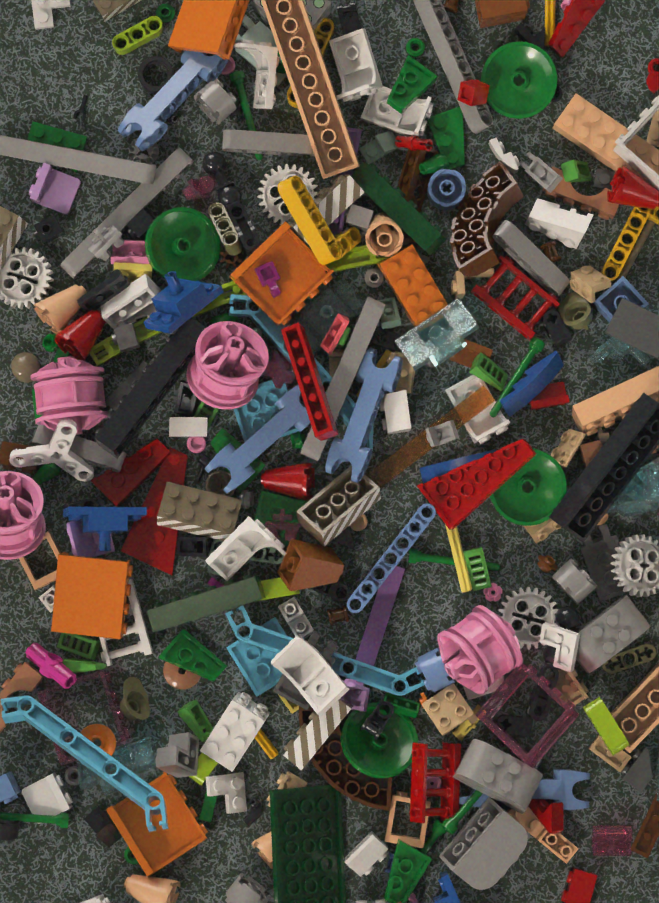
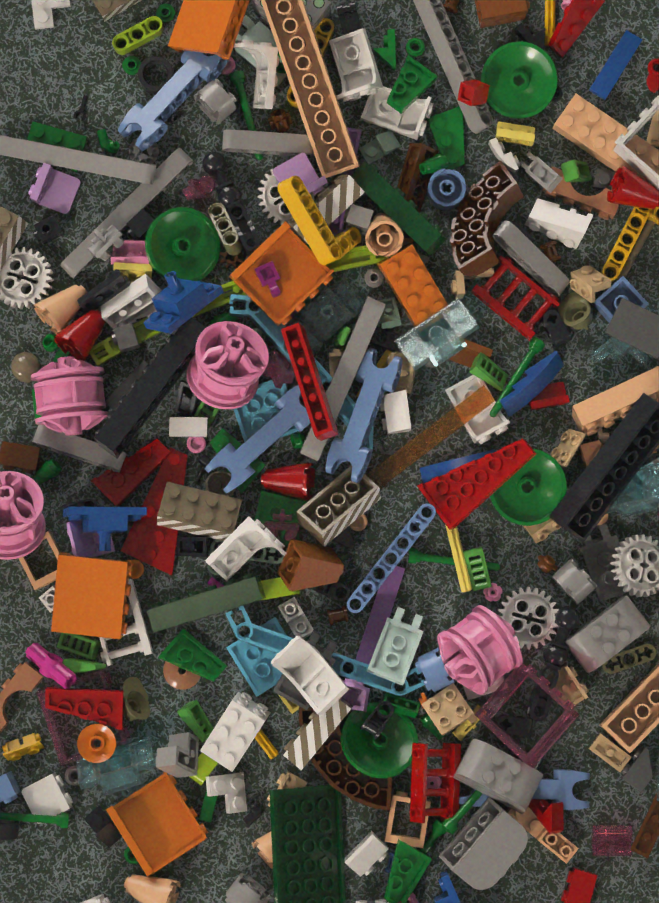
(31, 746): none -> yellow hinge
(46, 454): white piece -> none
(88, 704): none -> red wing
(88, 754): medium azure piece -> none
(106, 143): none -> green arm
(131, 71): none -> green plate
(138, 569): none -> orange tile
(247, 499): light grey plate -> none
(280, 120): none -> reddish brown gear
(302, 168): none -> lavender bracket
(334, 333): coral slope -> none
(388, 54): none -> green slope
(396, 648): none -> light aqua tile
(413, 143): red pin -> none
(430, 726): none -> green cone
(442, 433): light grey bracket -> none
(515, 133): none -> light yellow bracket
(564, 641): white plate -> none
(606, 726): lime beam -> none
(615, 65): none -> blue slope

